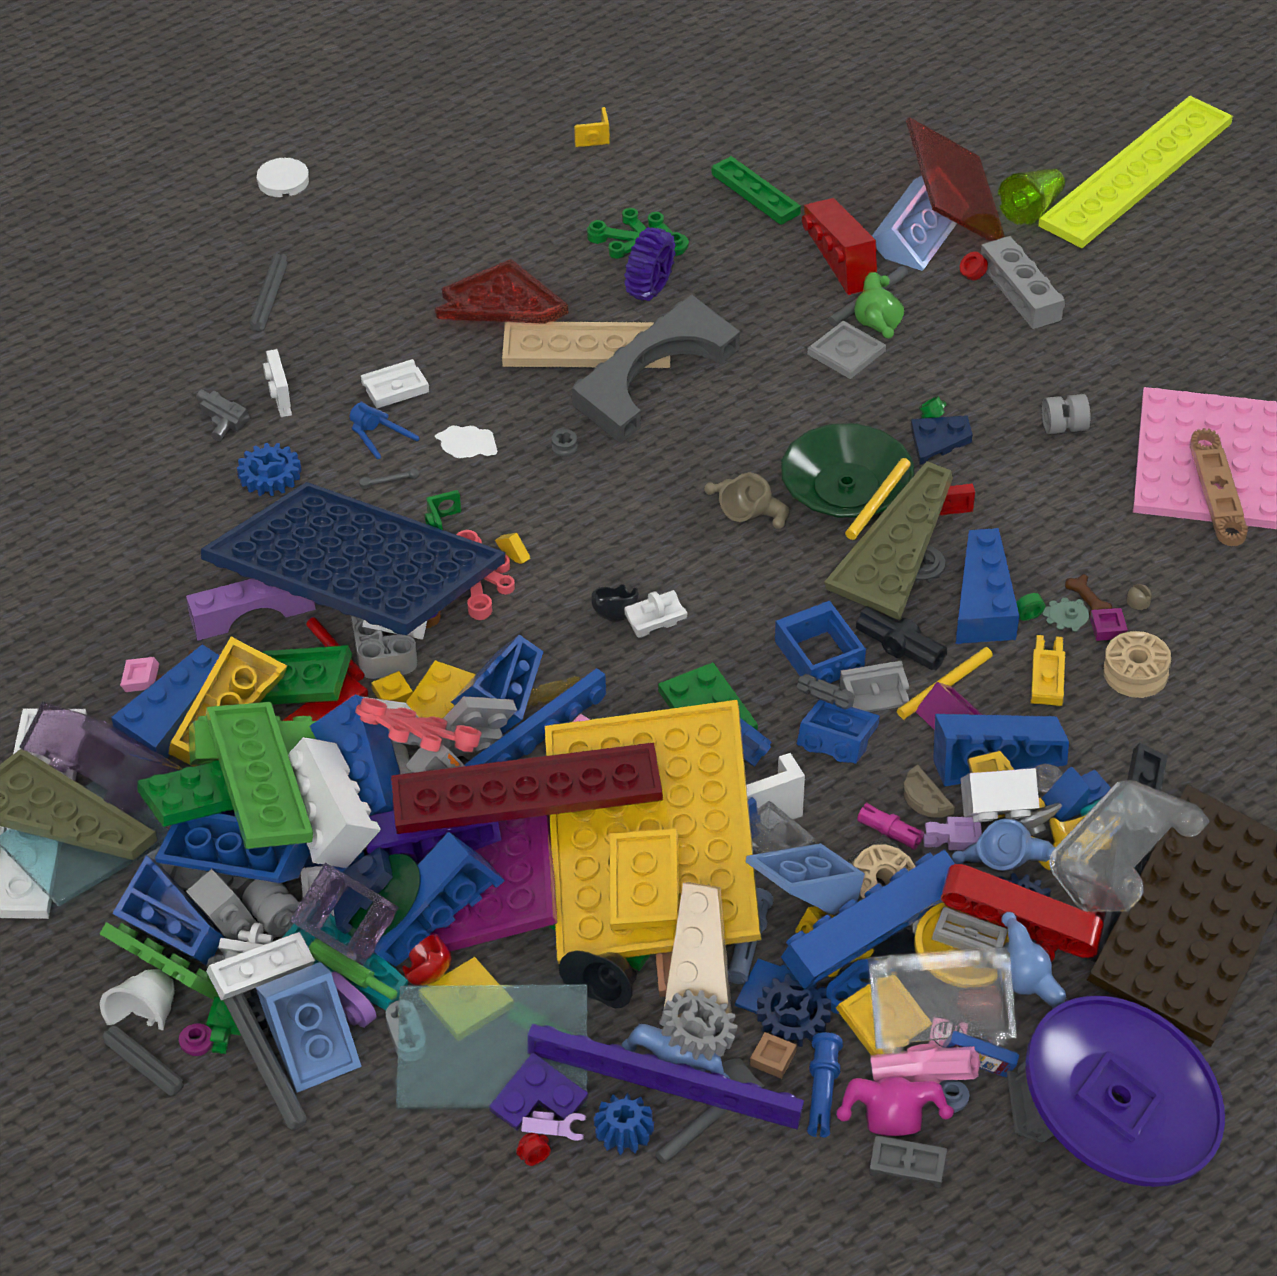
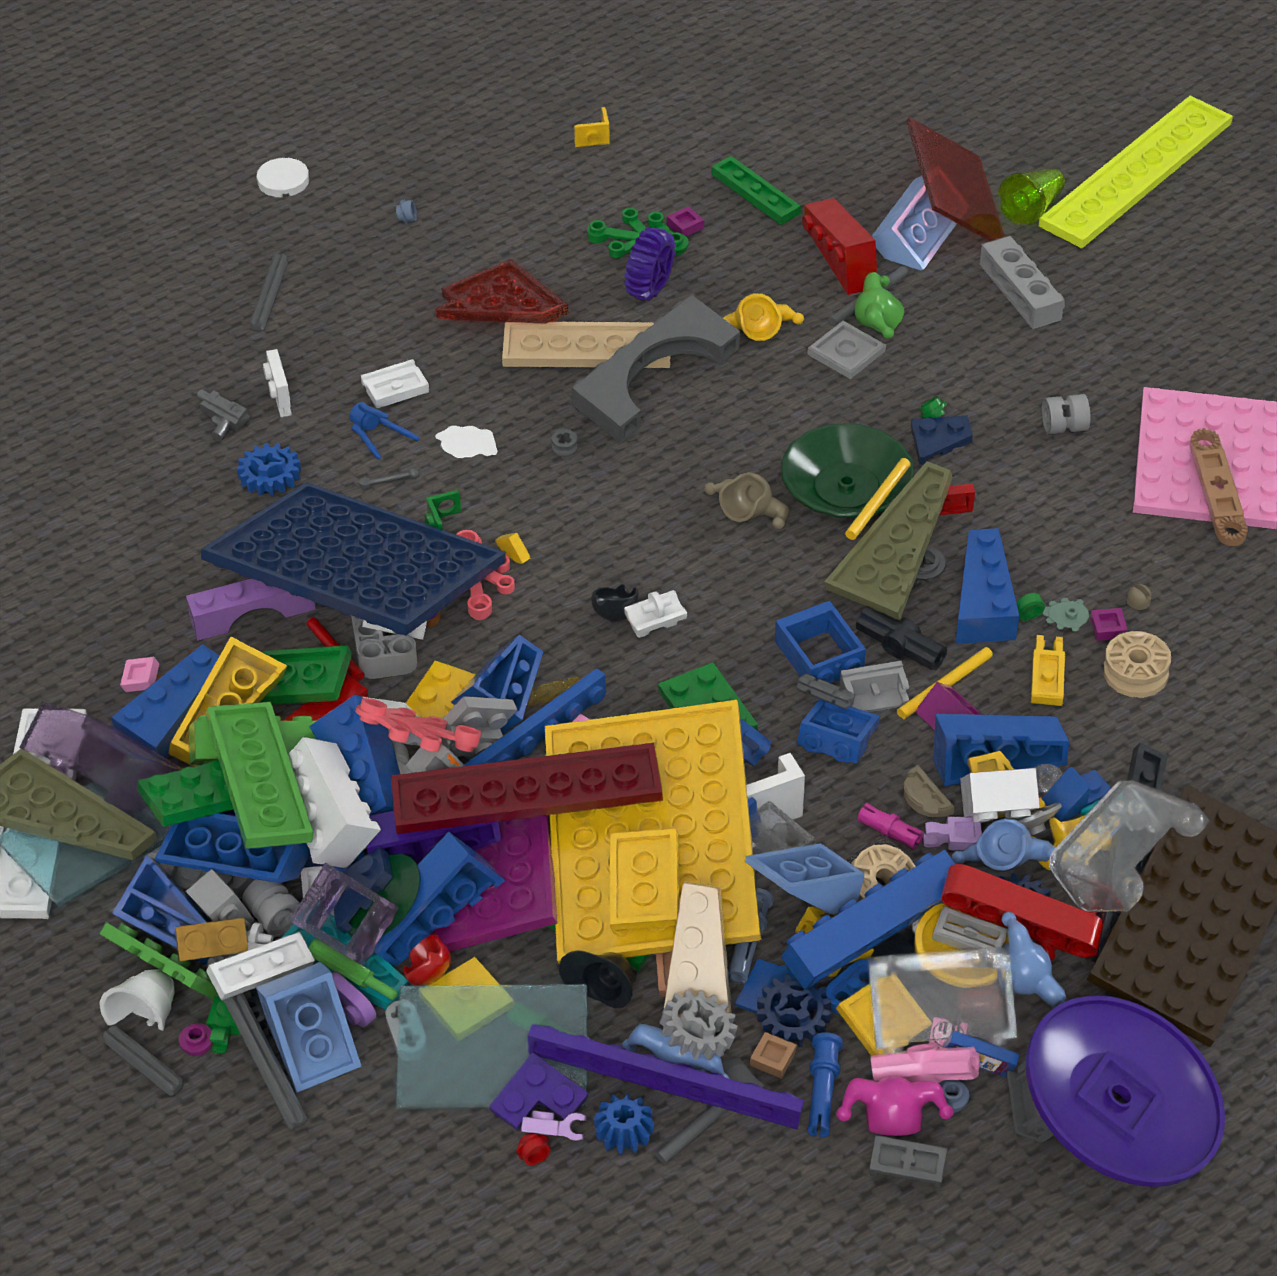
(211, 939): none -> pearl gold plate
(392, 688): yellow plate -> none
(406, 211): none -> sand blue plate
(685, 221): none -> magenta plate
(761, 317): none -> yellow piece
(973, 266): red tile -> none
(1080, 586): reddish brown piece -> none

